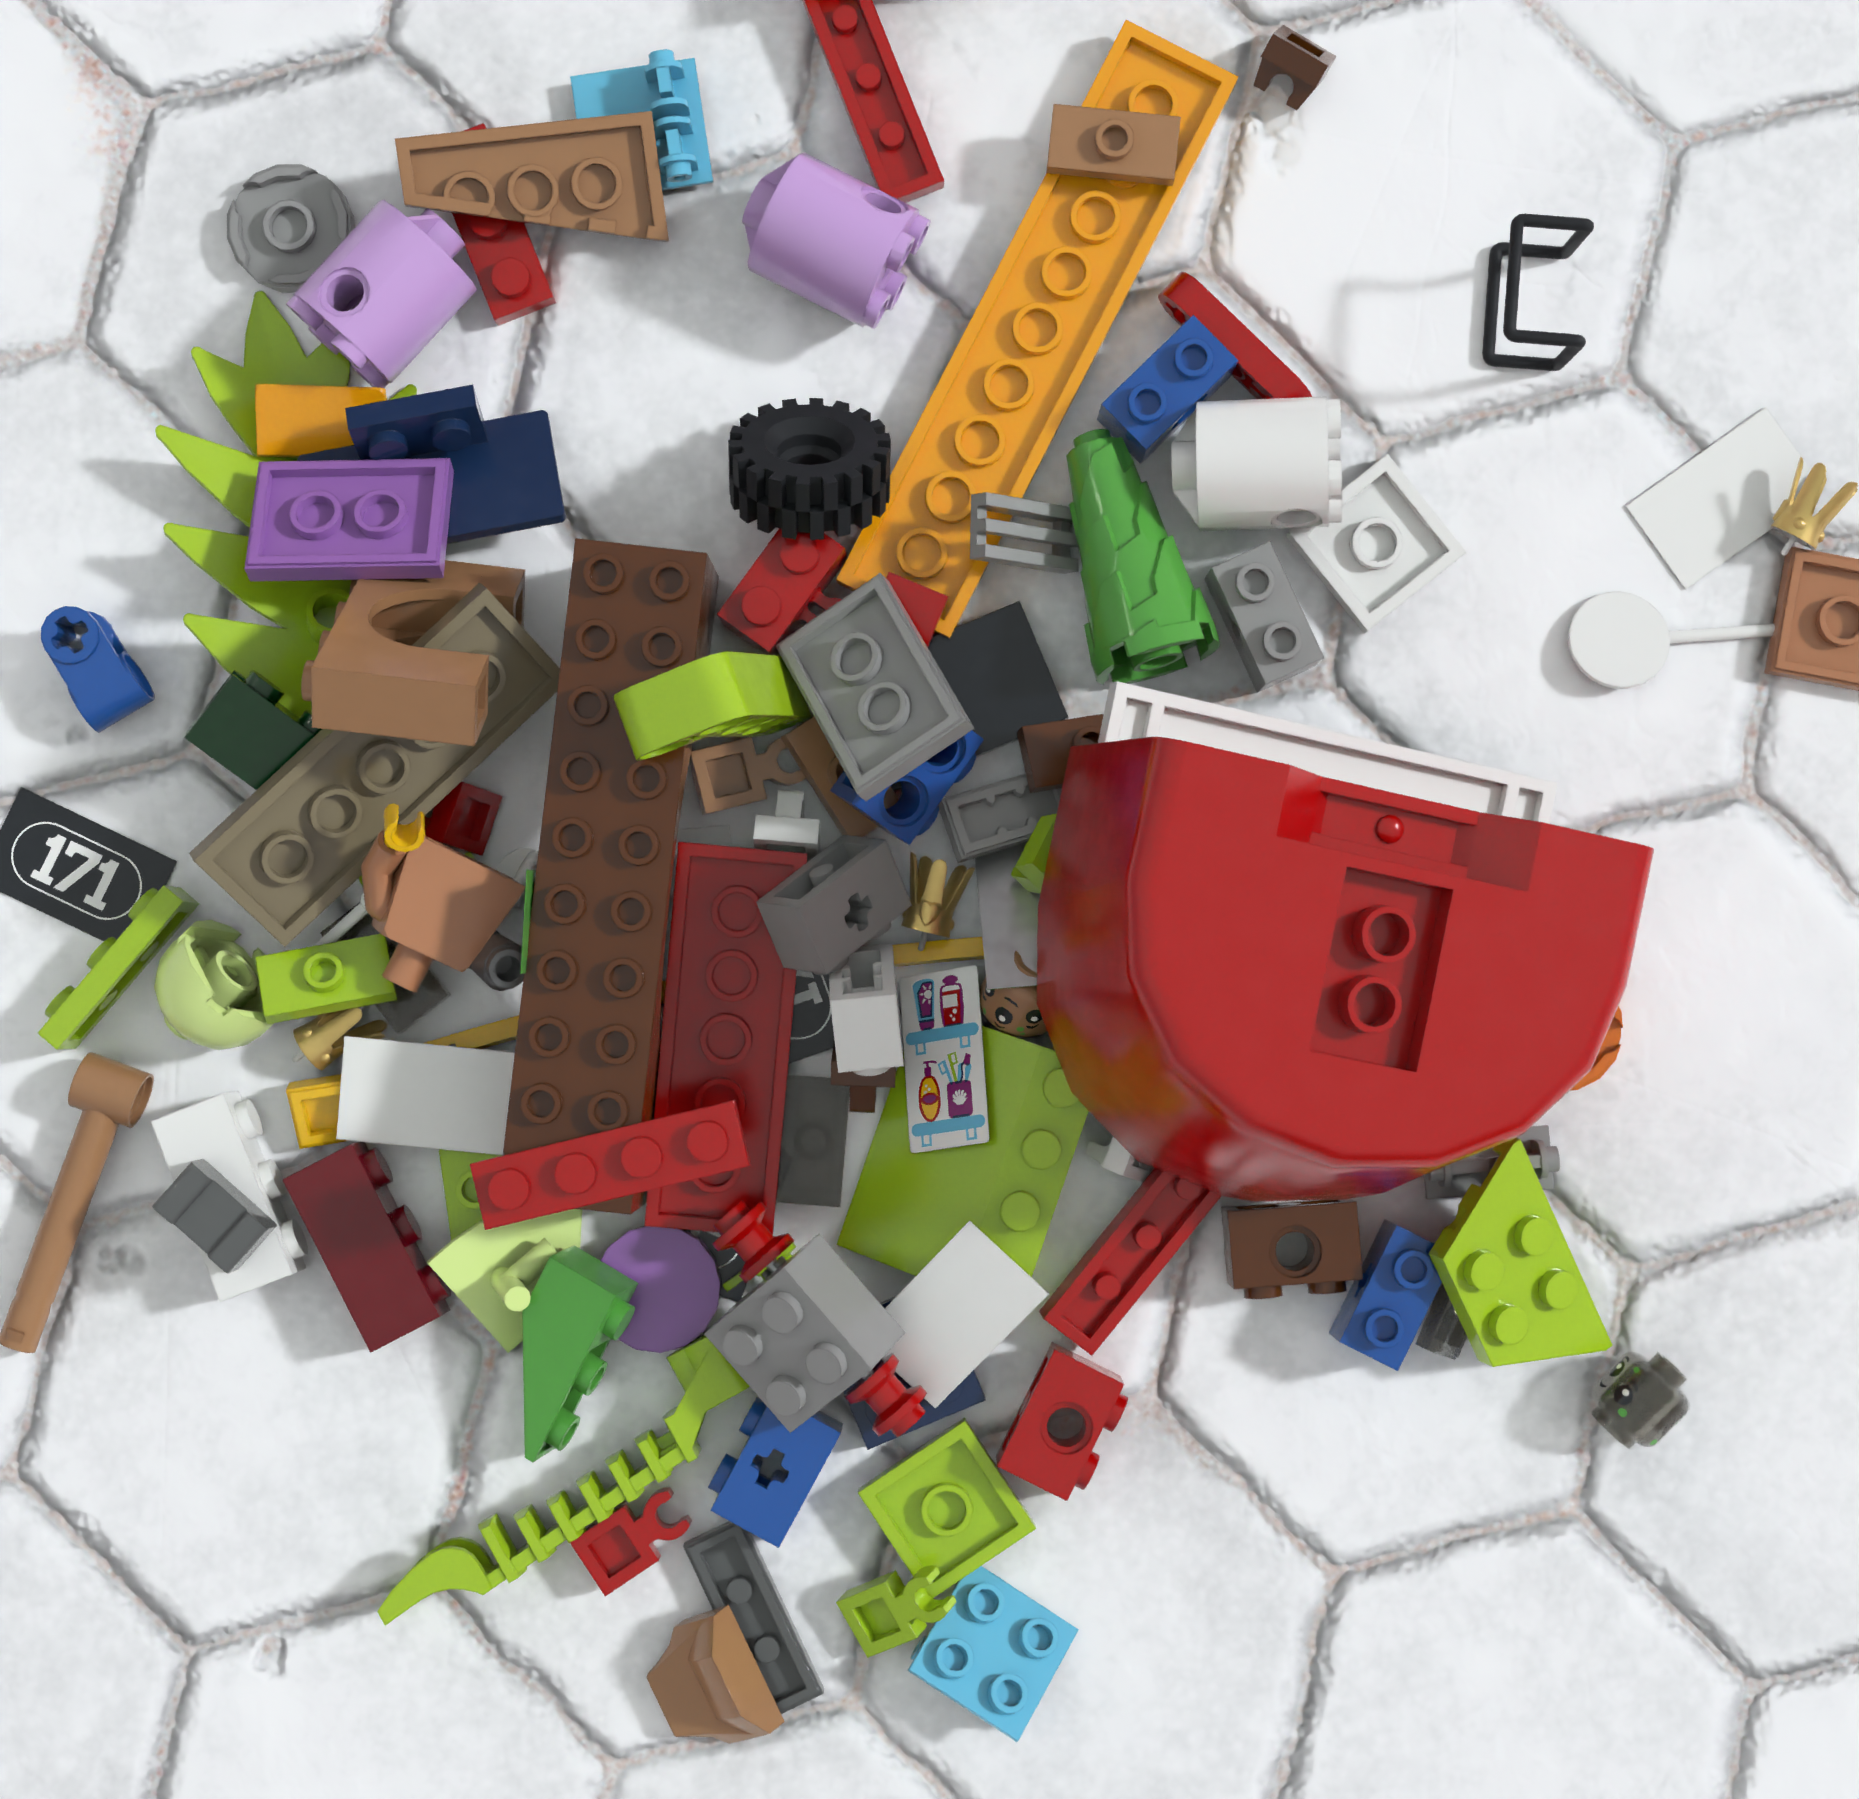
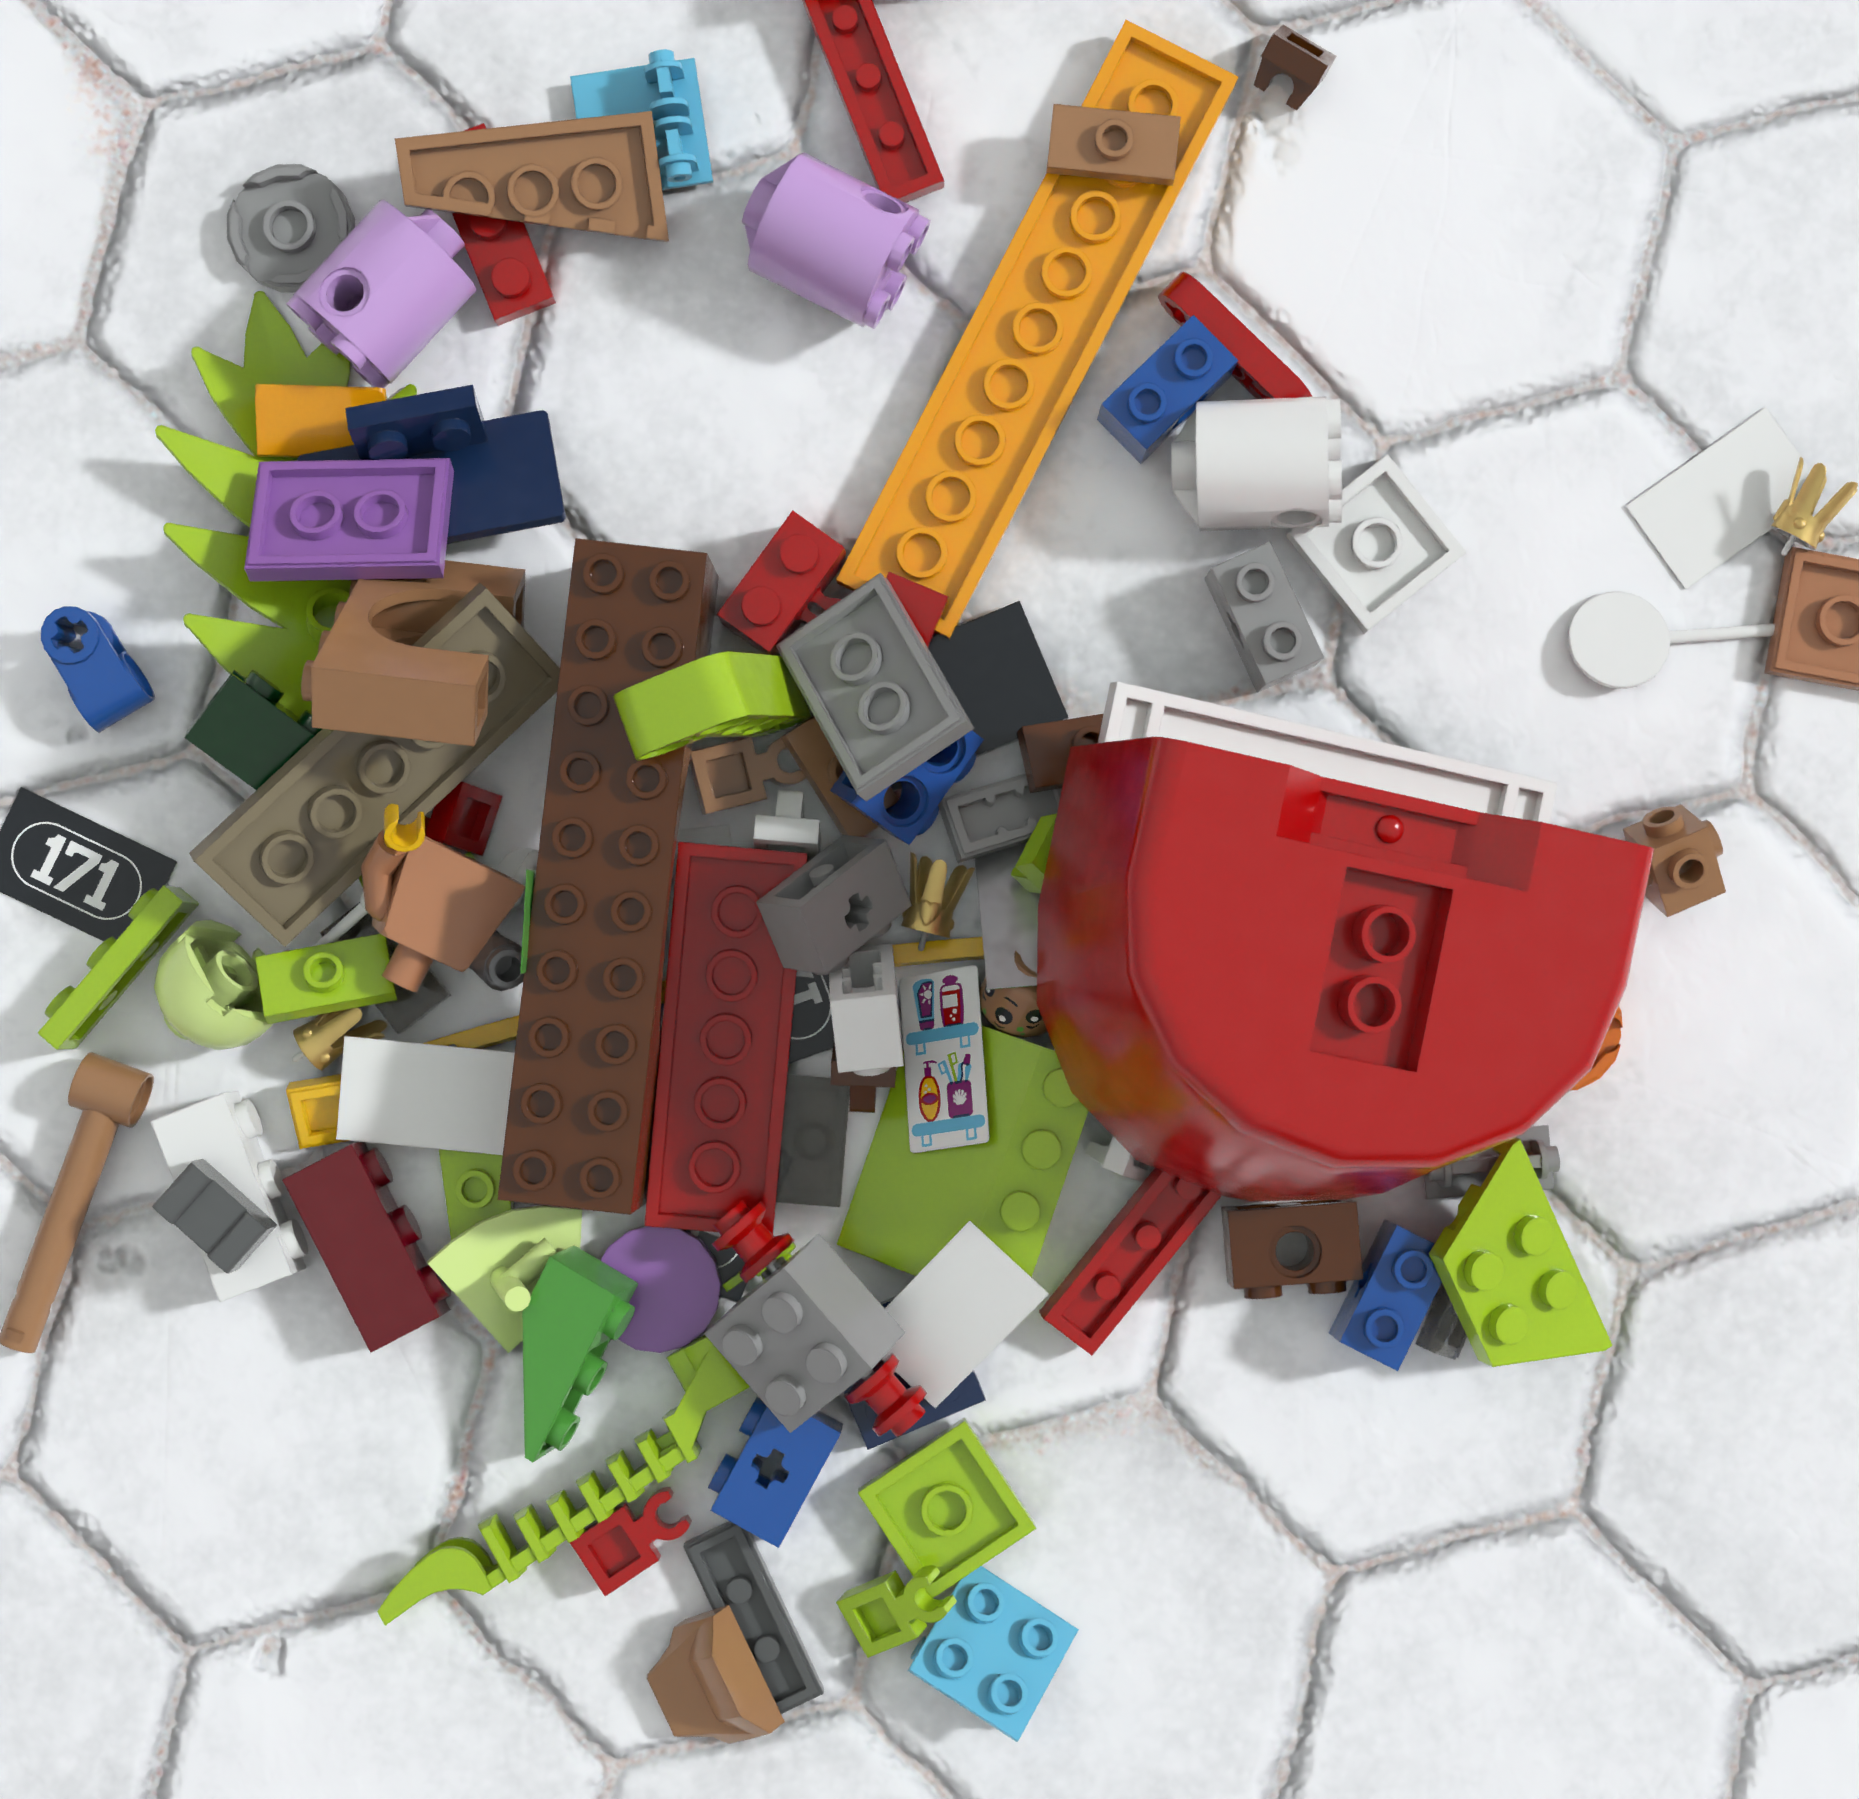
(610, 1164): red plate -> none
(809, 468): black tyre -> none
(1054, 1462): red brick -> none
(1059, 537): light grey tile -> none
(1131, 573): bright green cone -> none
(1515, 250): black piece -> none
(1640, 1399): clear smoke head -> none
(1683, 859): none -> medium nougat brick

